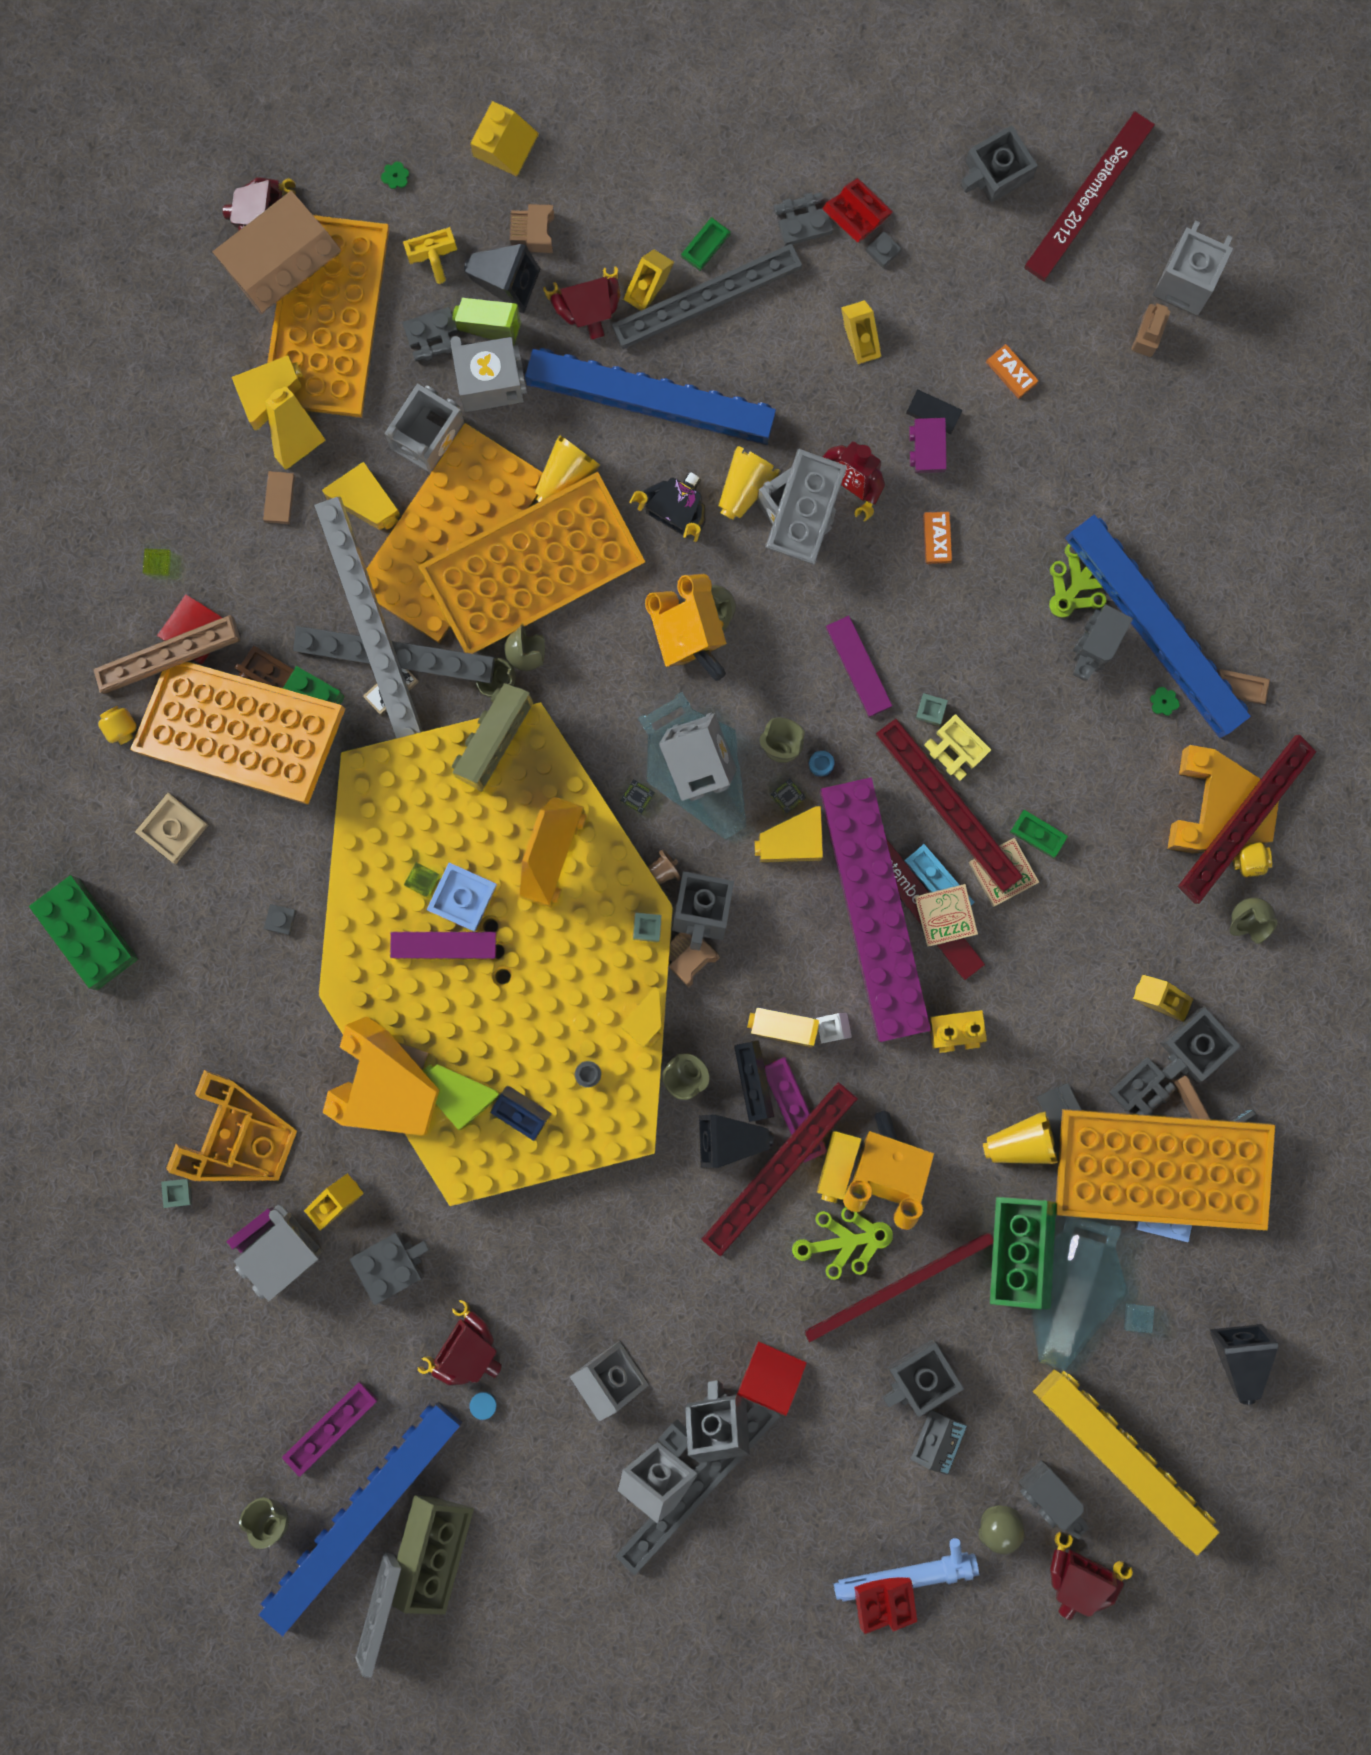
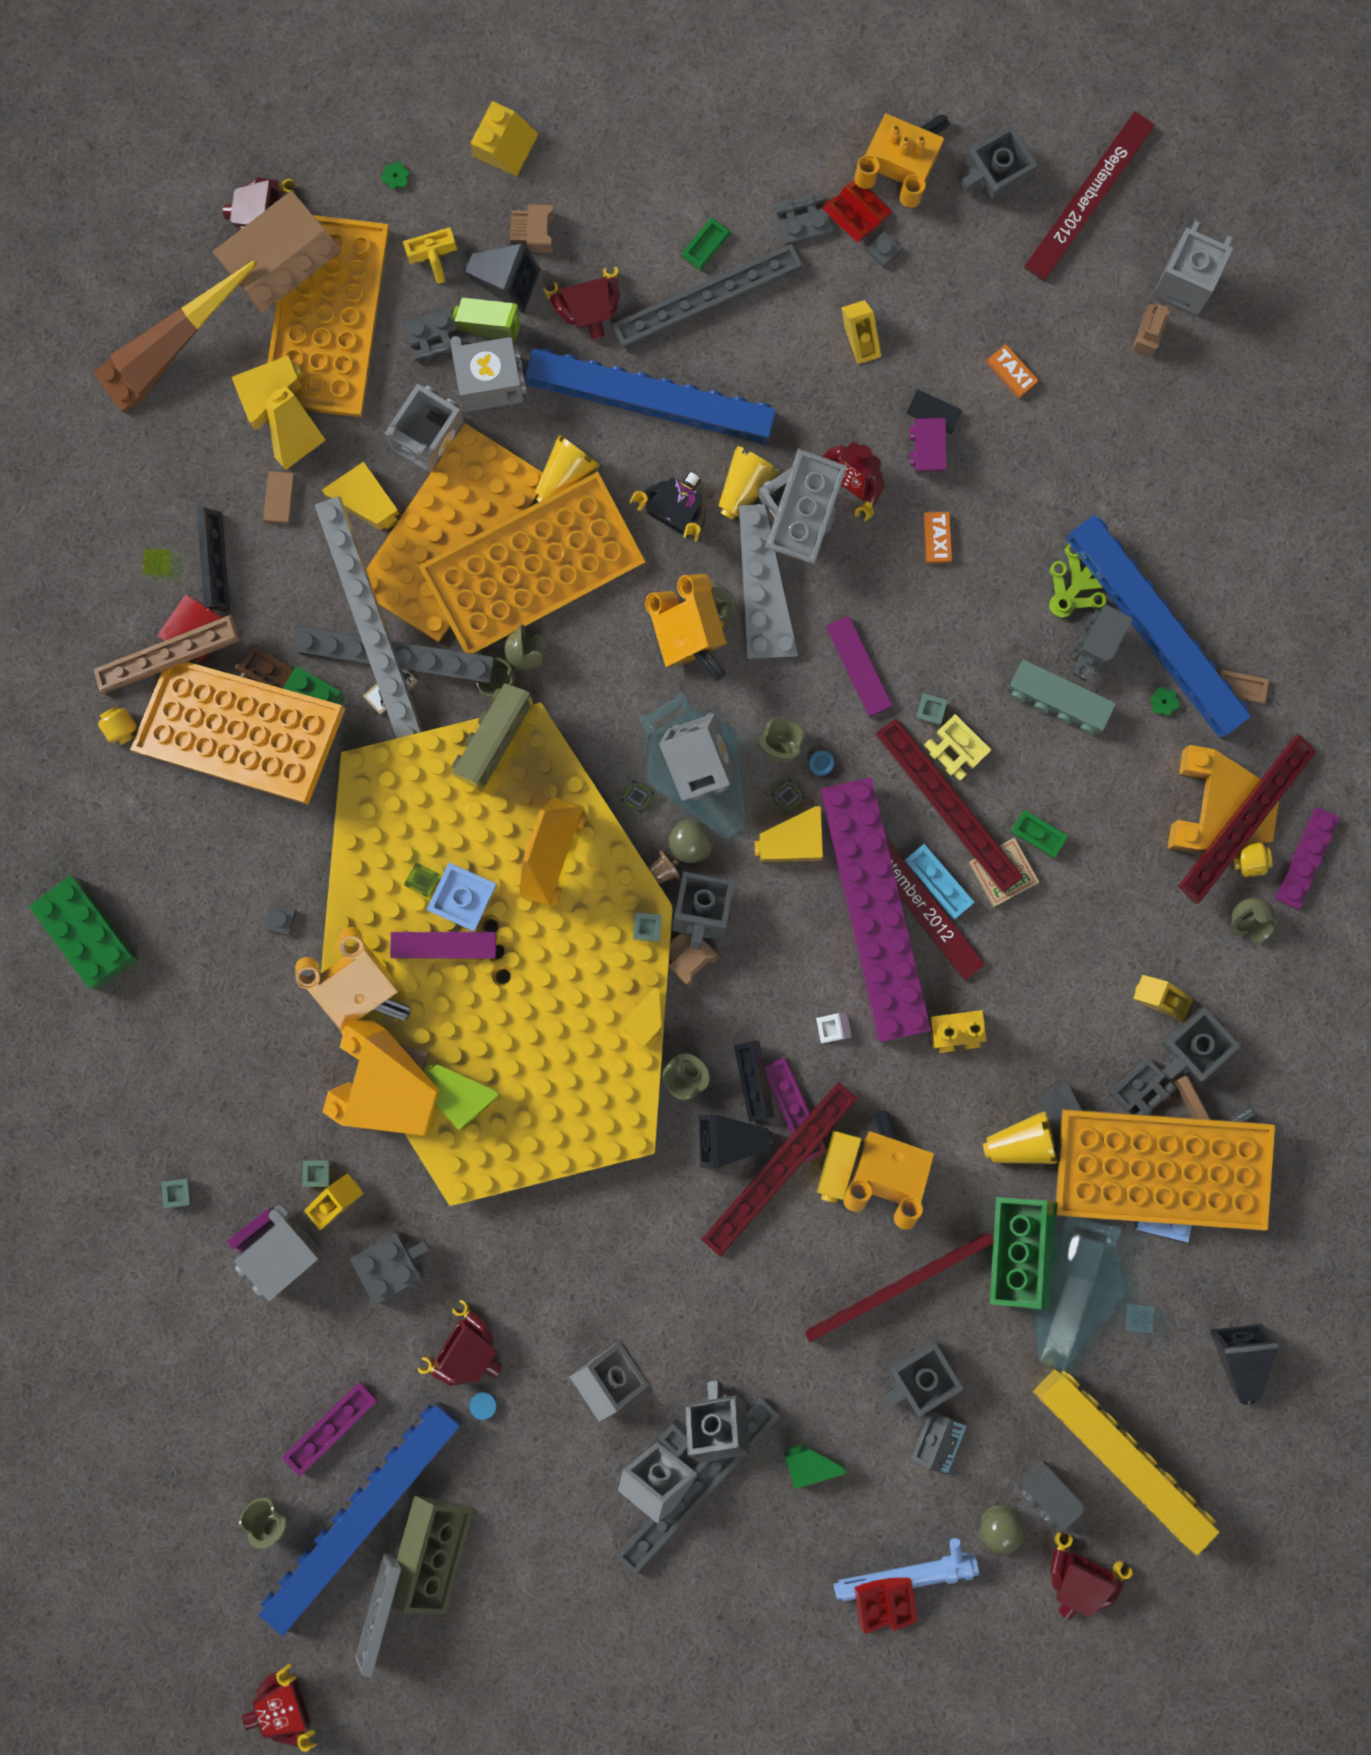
(142, 361): none -> dark orange plate
(171, 828): tan tile -> none
(213, 559): none -> black plate
(243, 1139): light orange wedge -> none
(281, 1711): none -> torso
(316, 1173): none -> sand green plate
(352, 984): none -> light orange piece
(520, 1112): dark blue slope -> none
(587, 1074): dark grey plate -> none
(648, 279): yellow slope -> none
(690, 841): none -> olive helmet
(765, 605): none -> light grey wing
(772, 1378): red slope -> none
(783, 1027): slope -> none
(810, 1466): none -> green slope
(846, 1241): lime plant -> none
(903, 155): none -> light orange piece
(946, 915): tan tile -> none
(1060, 697): none -> sand green brick
(1307, 858): none -> magenta plate

